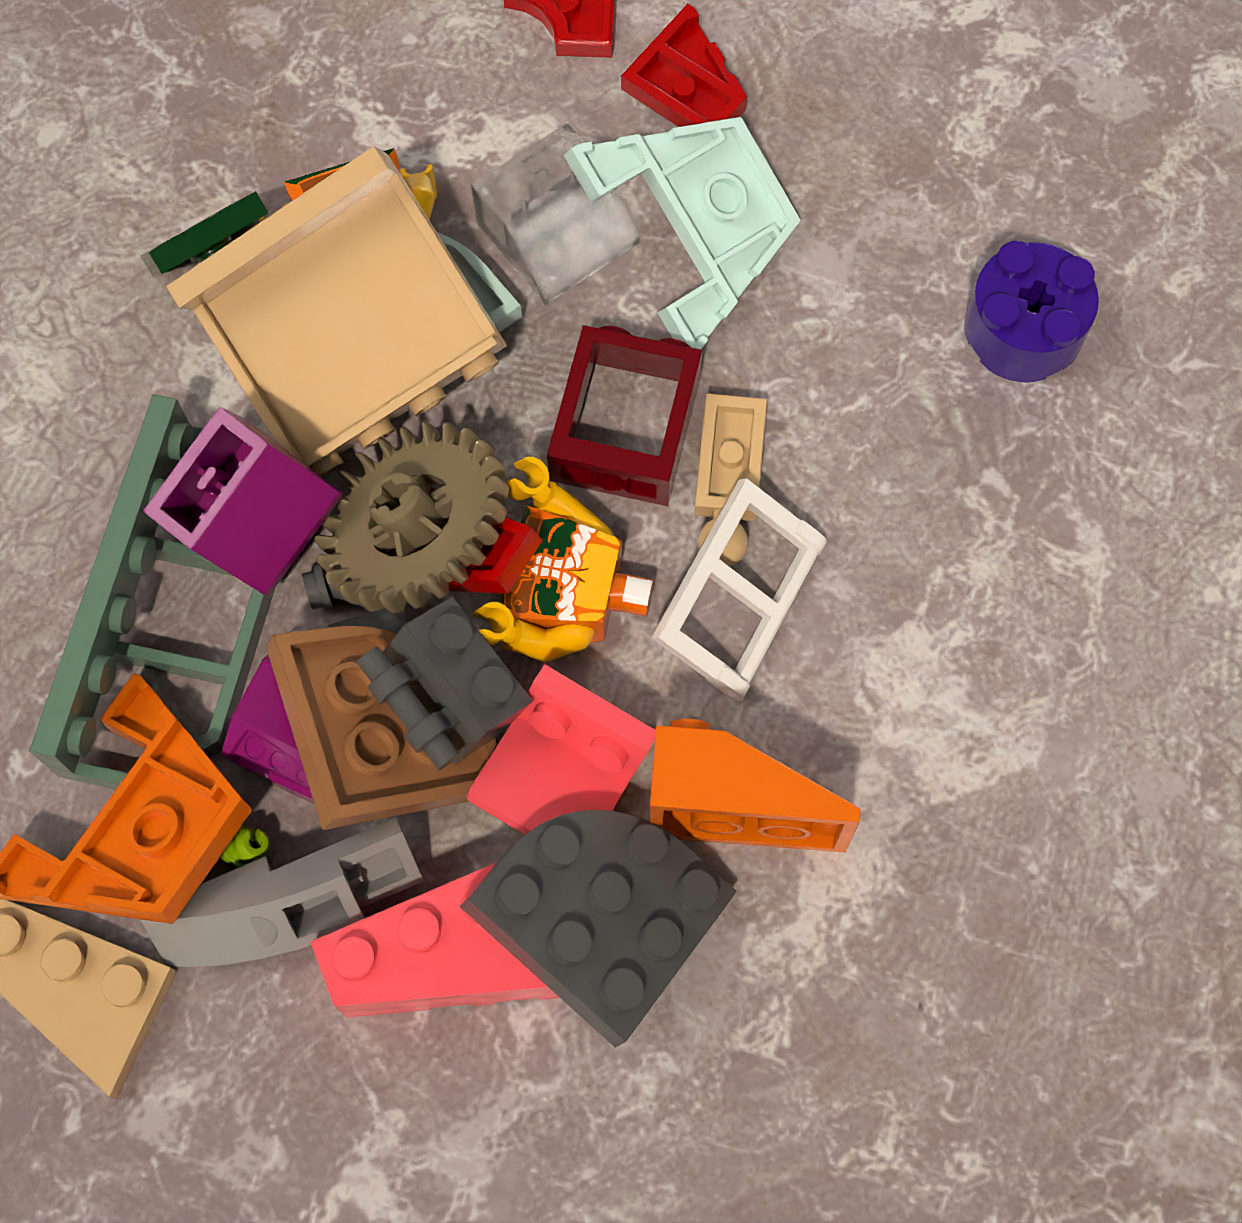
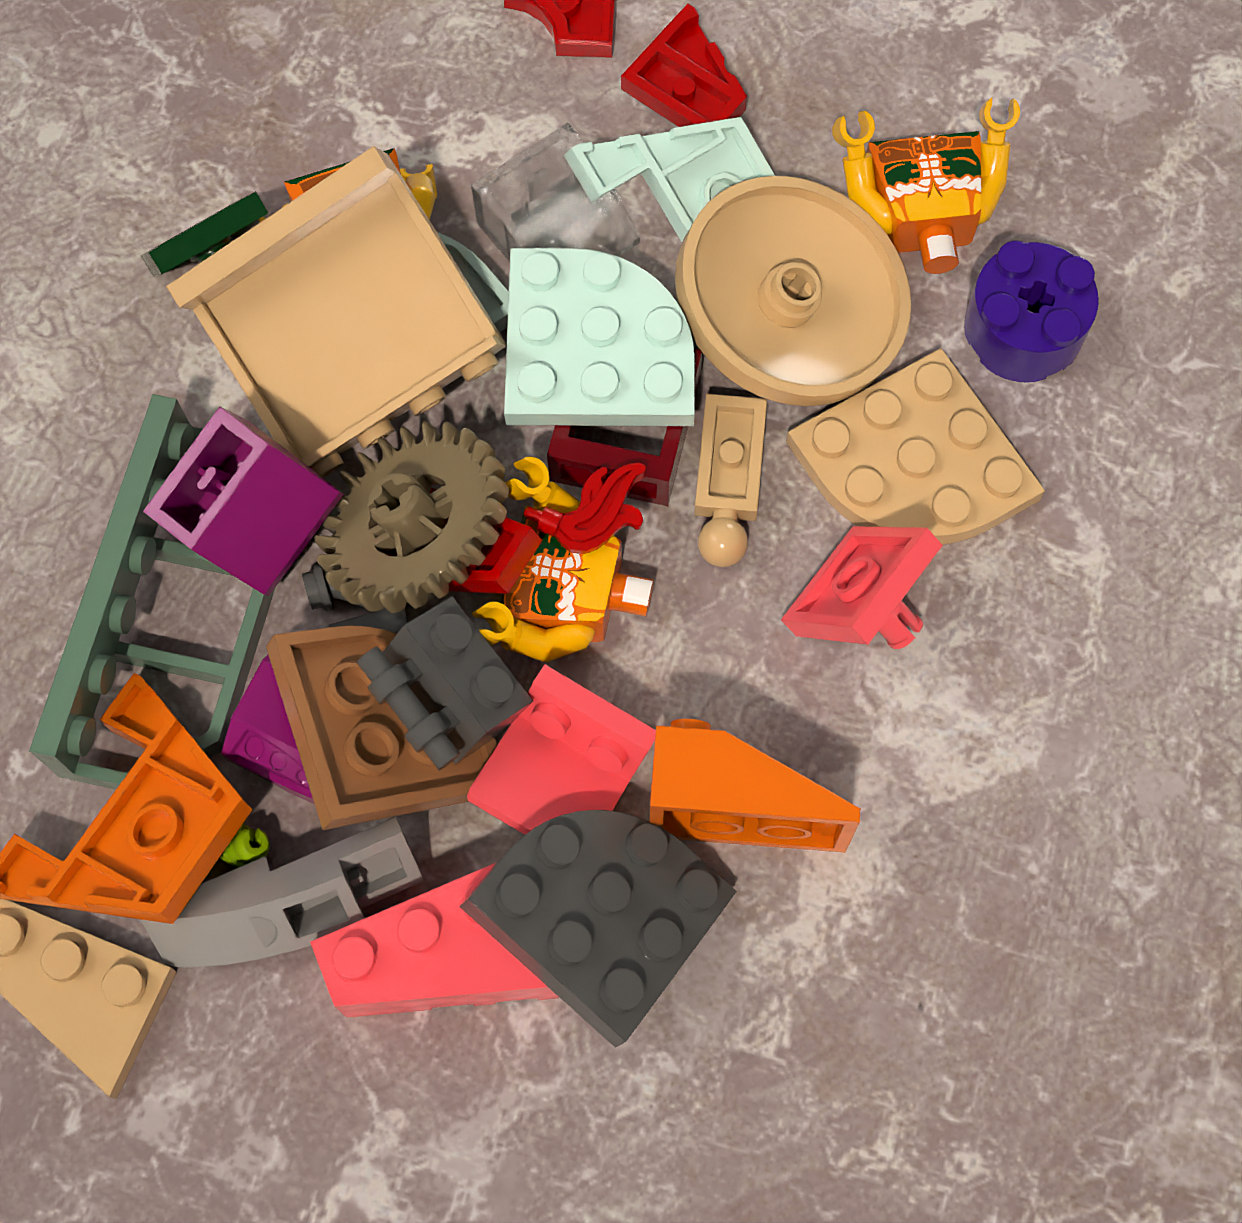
(594, 343): none -> light aqua plate
(599, 512): none -> red piece
(708, 565): white window -> none
(793, 290): none -> tan dish
(864, 587): none -> coral tile
(916, 456): none -> tan plate
(928, 188): none -> torso

